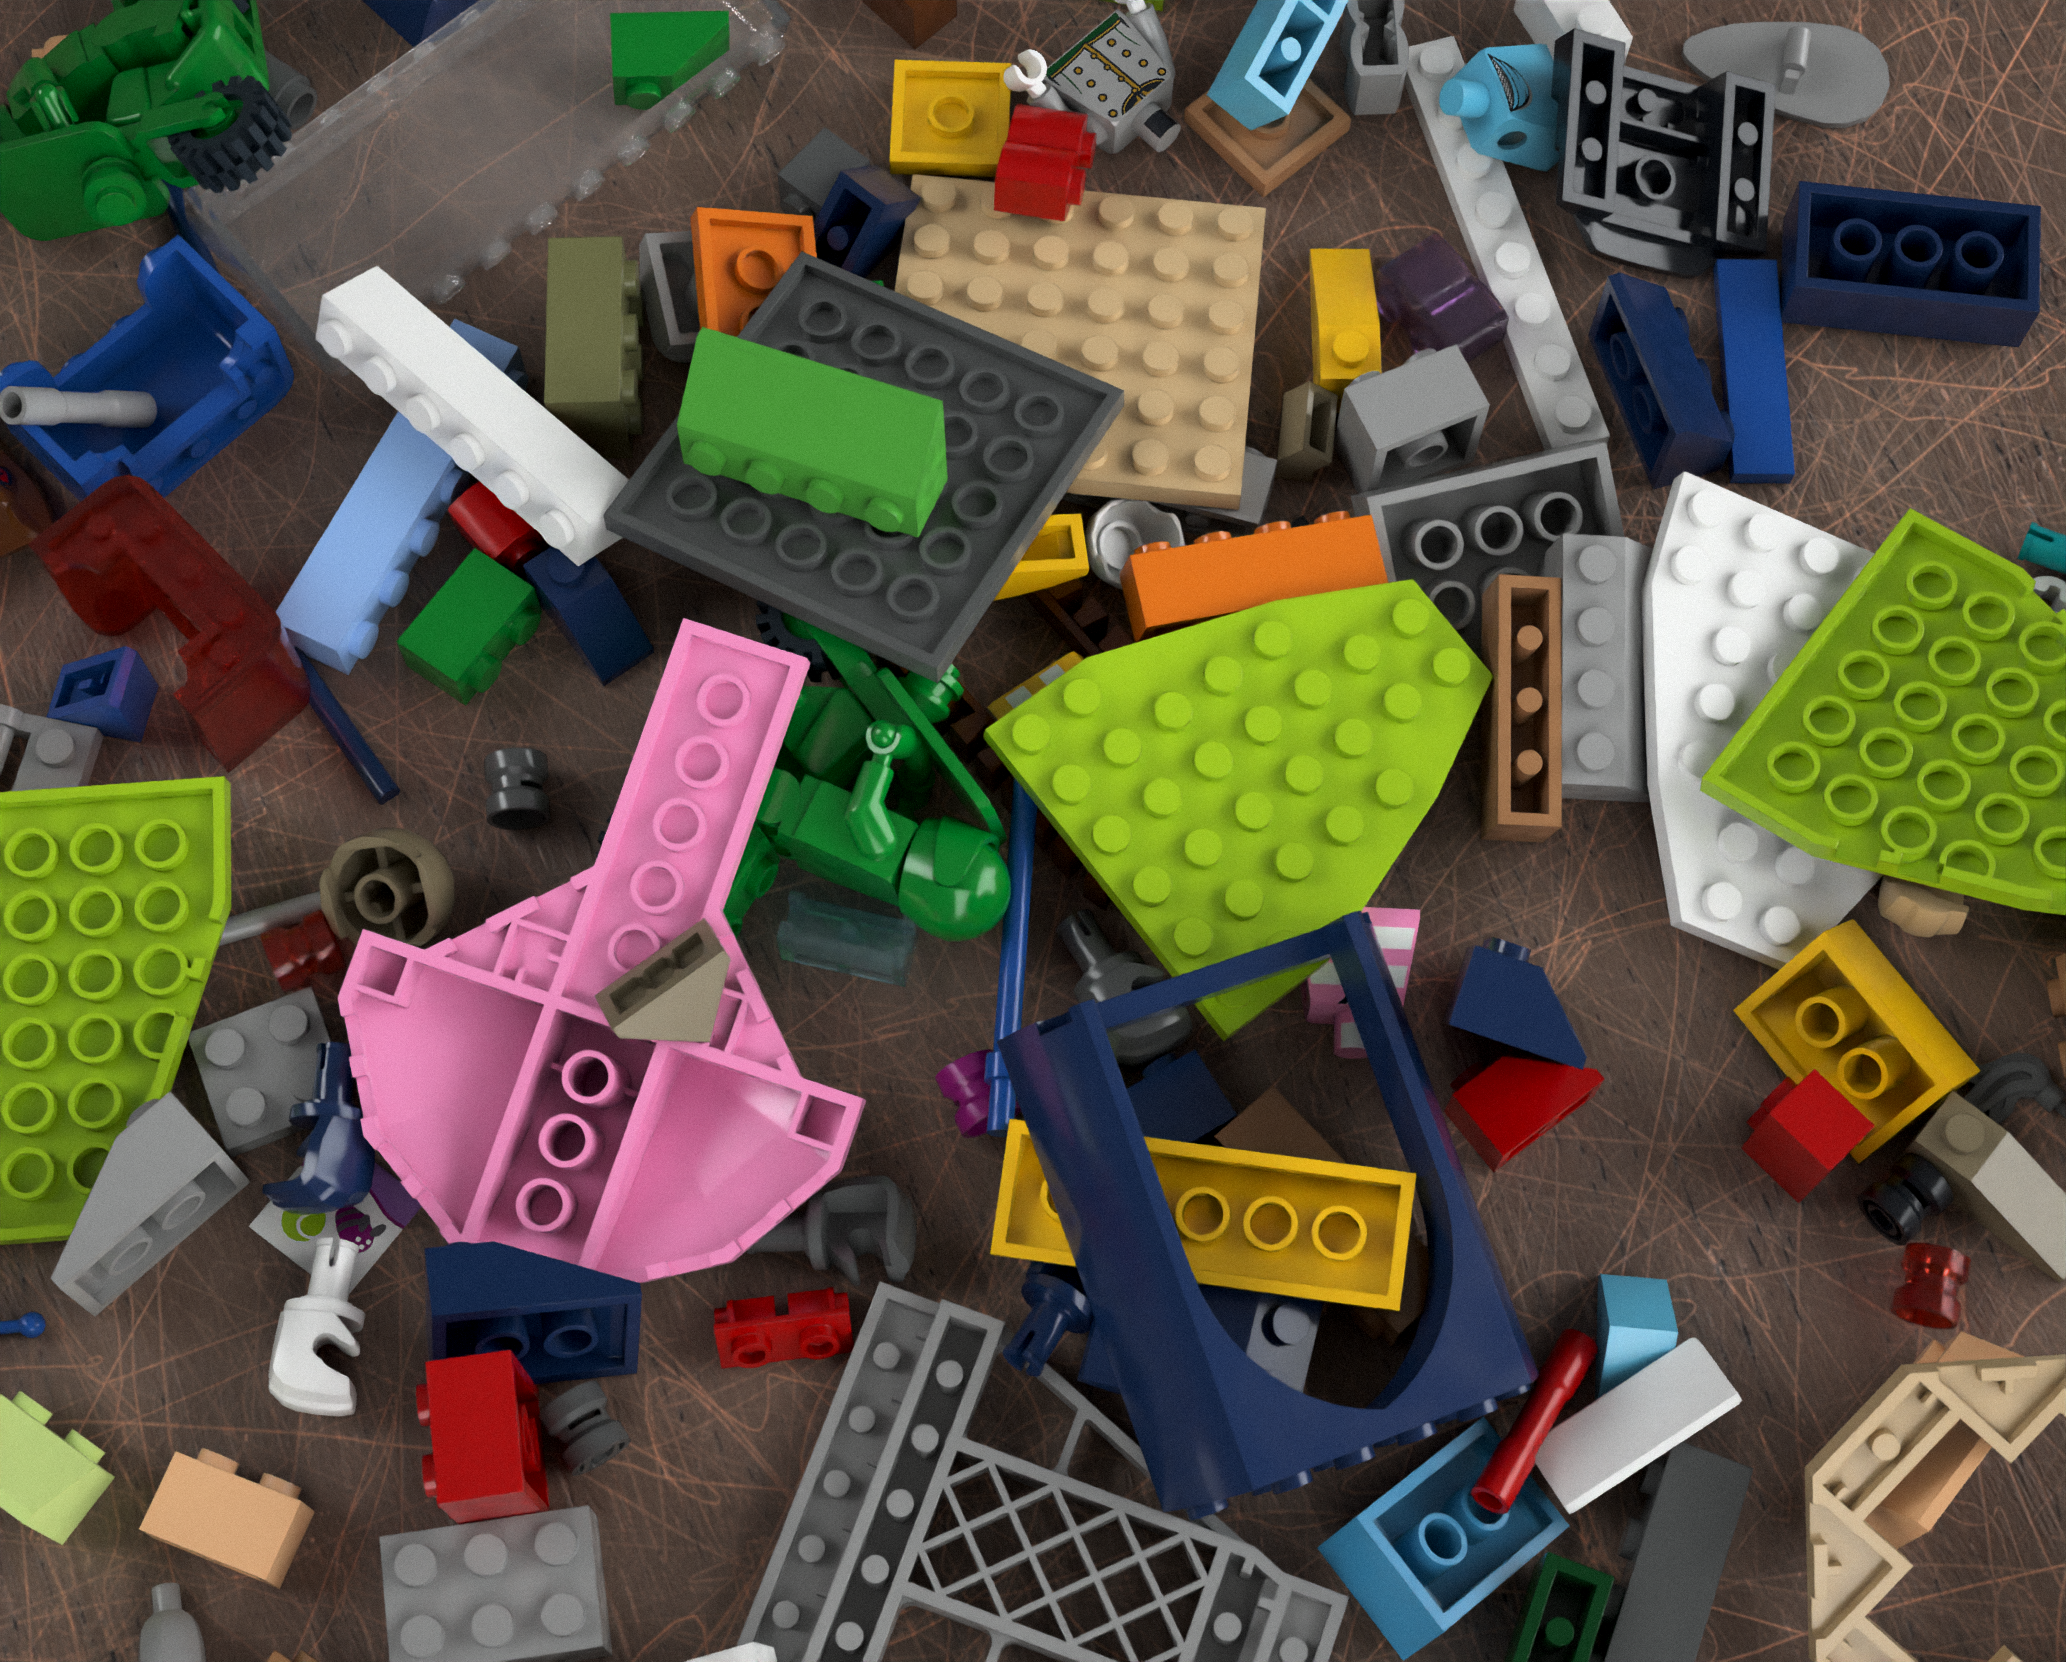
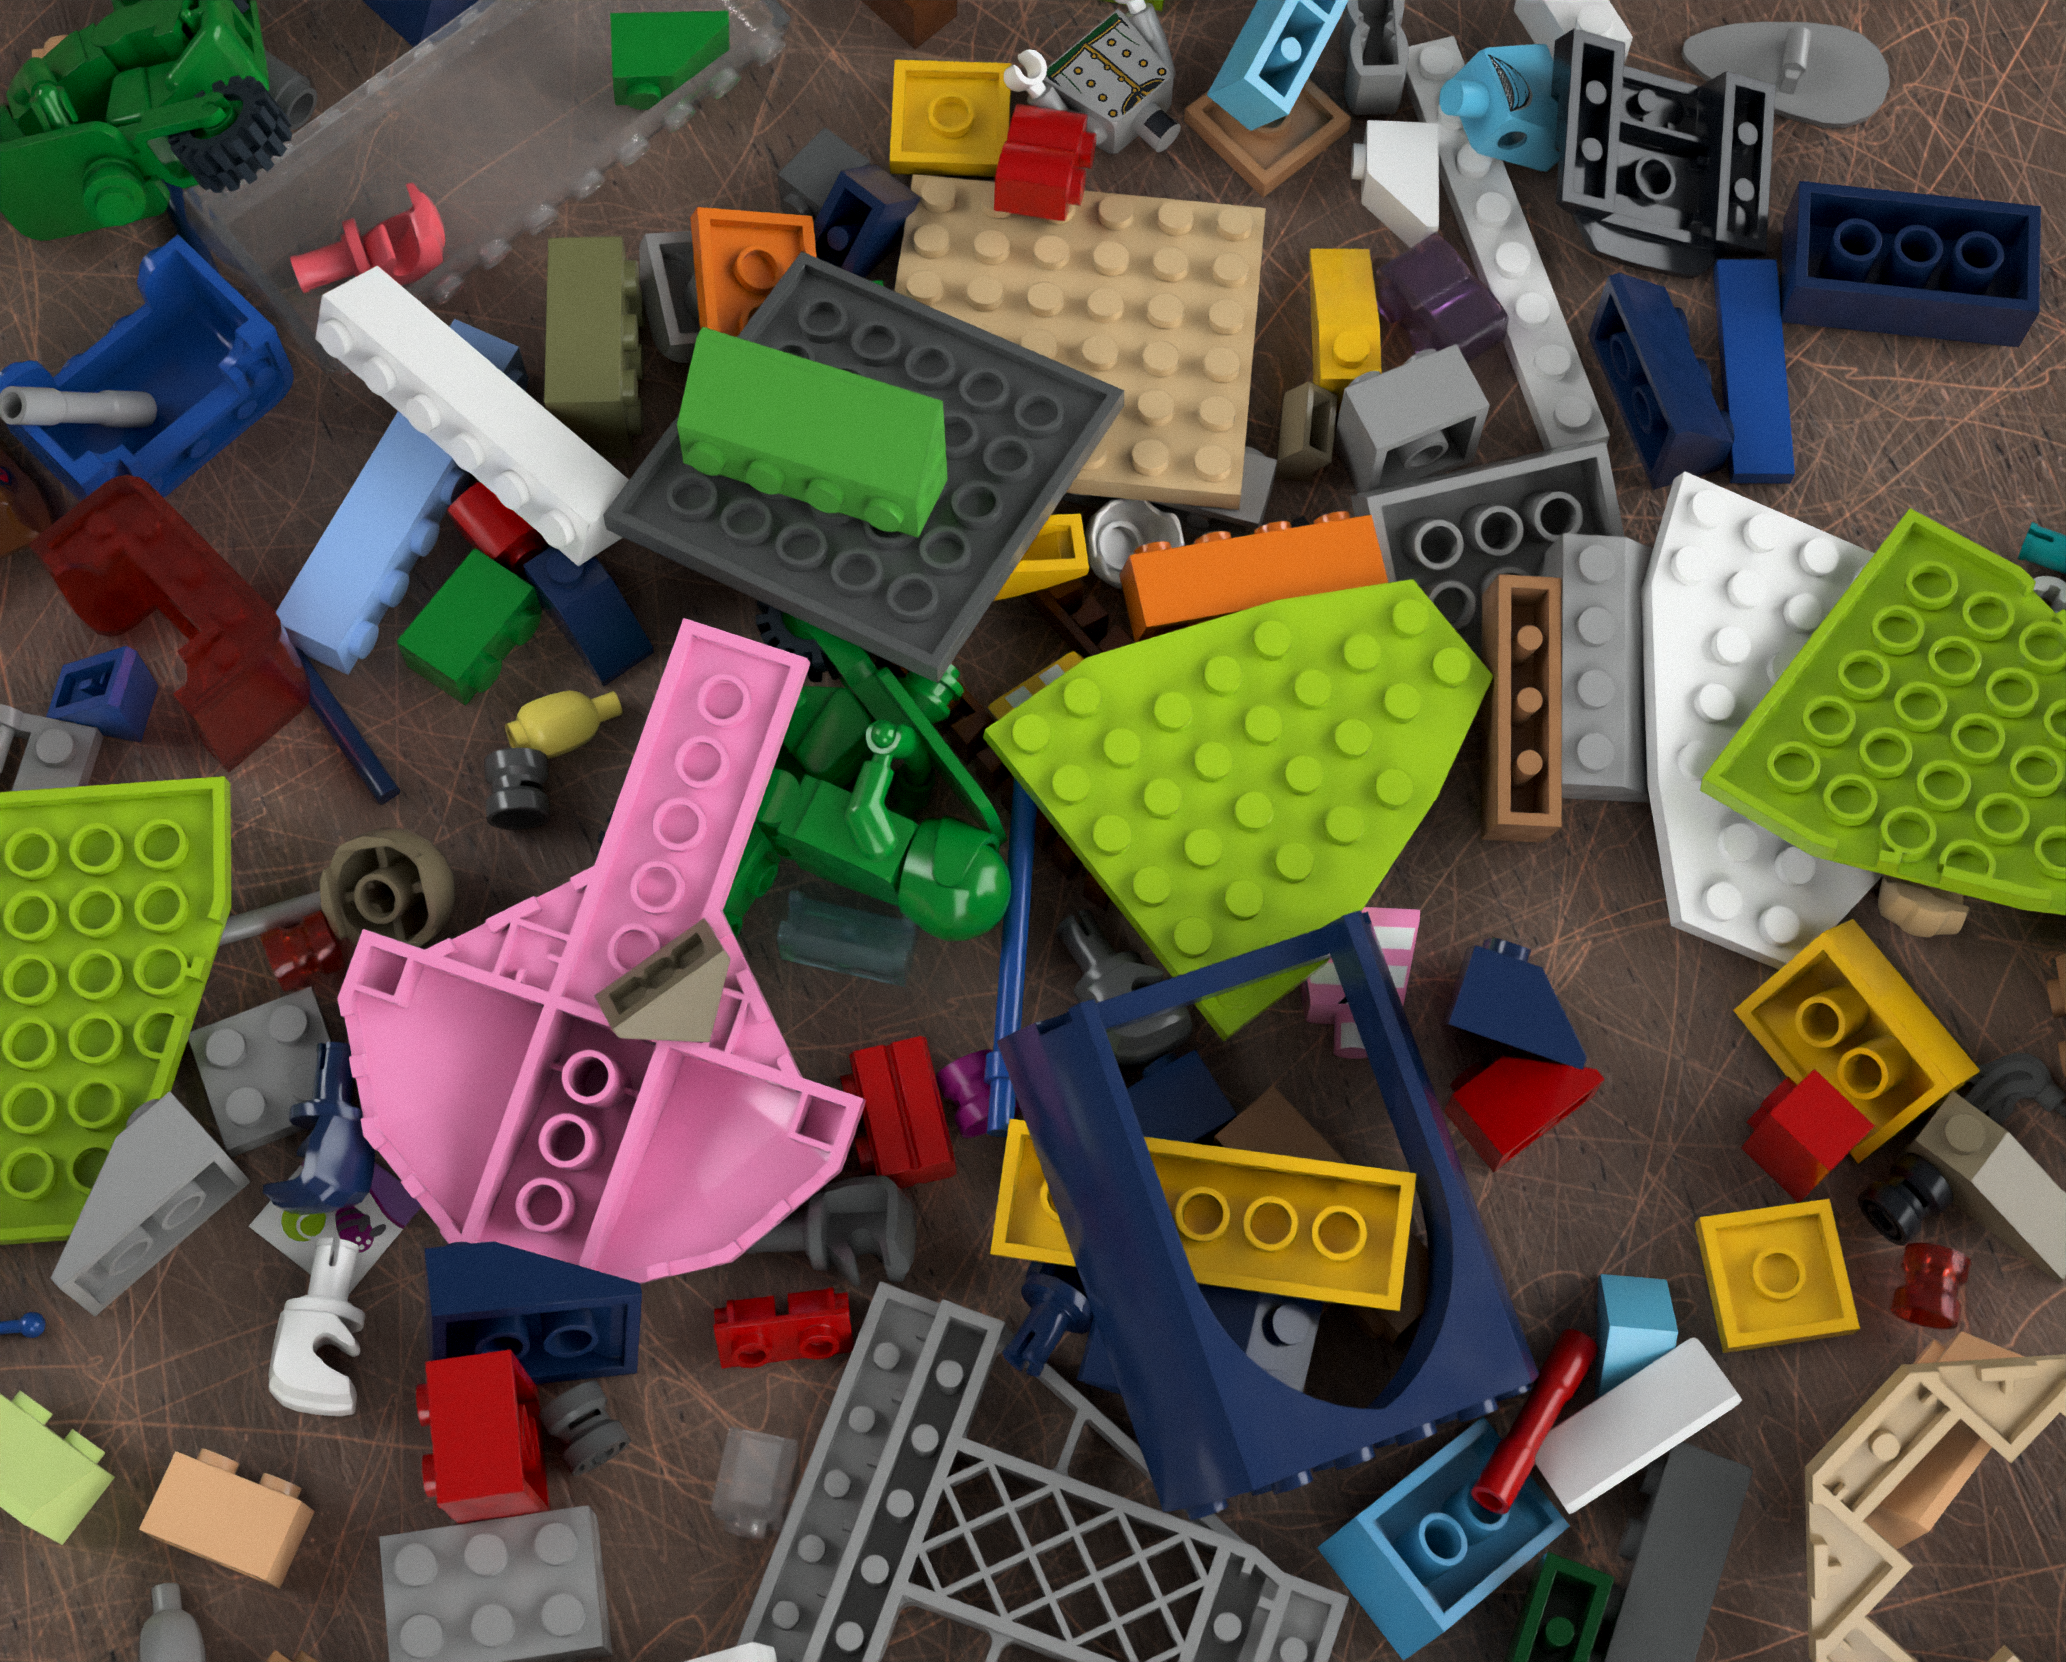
(401, 246): none -> coral piece
(561, 721): none -> light yellow plant
(755, 1482): none -> clear brick
(901, 1113): none -> red brick
(1400, 176): none -> white slope
(1776, 1275): none -> yellow plate

